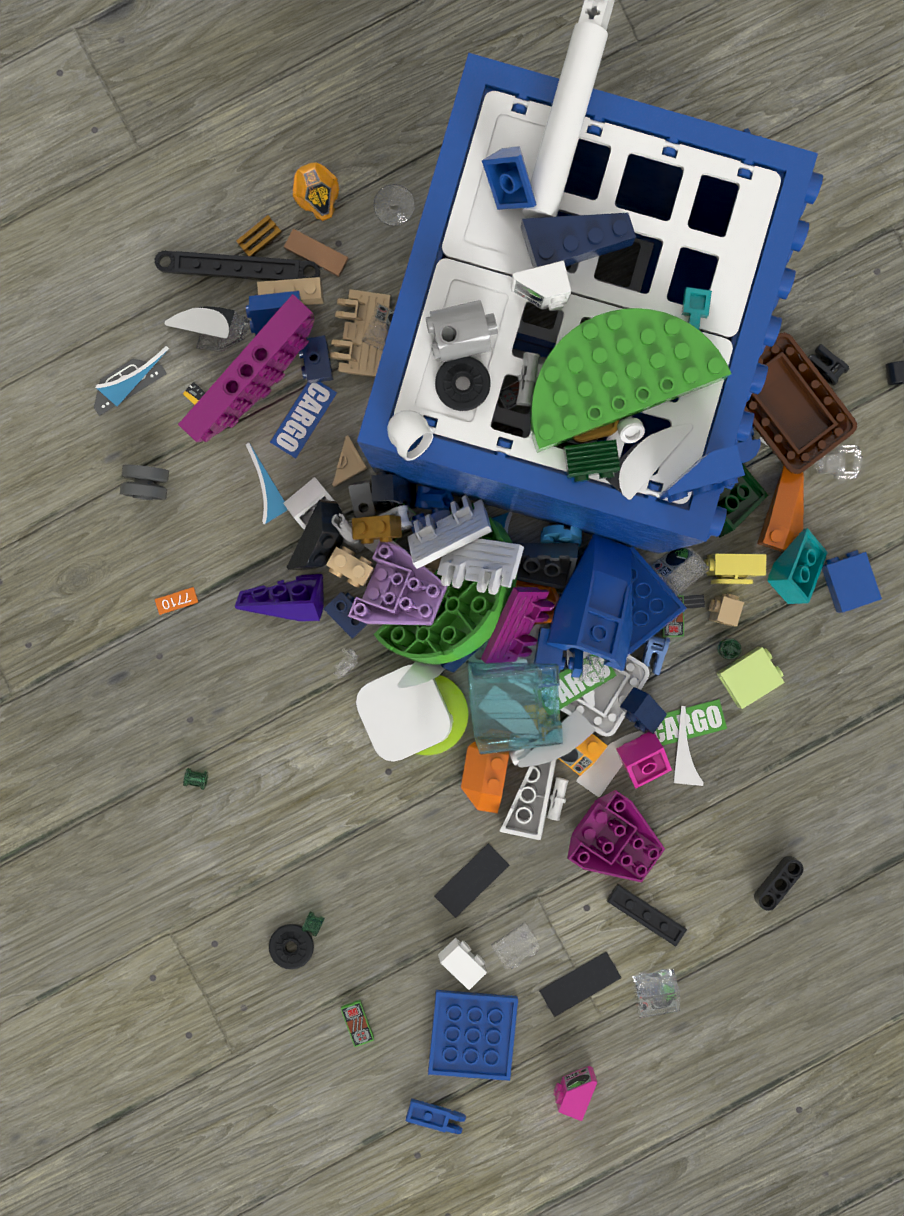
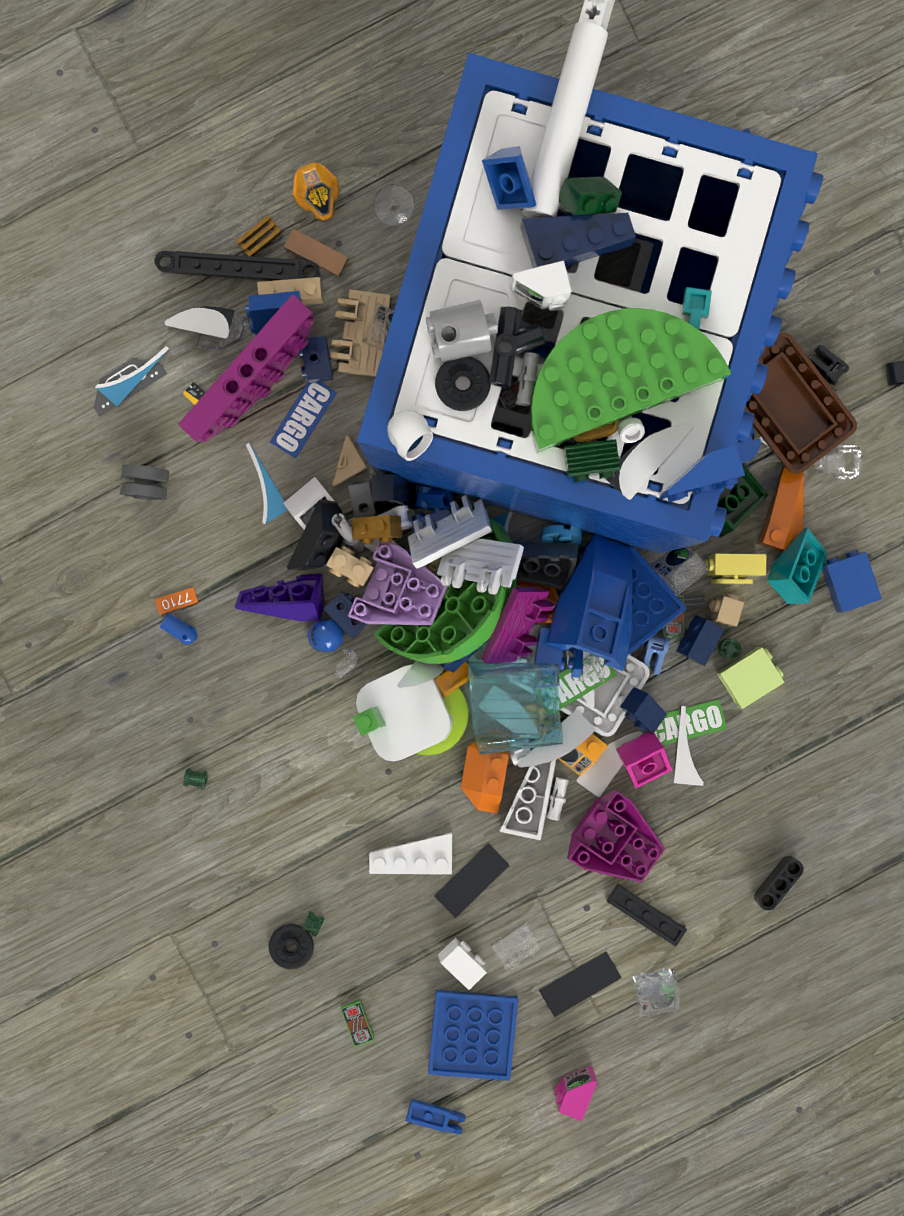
(179, 629): none -> blue piece
(325, 635): none -> blue helmet
(369, 721): none -> bright green brick
(415, 857): none -> white wing
(450, 681): none -> light orange tile
(520, 340): none -> black piece
(589, 196): none -> dark green brick
(700, 640): none -> dark blue brick

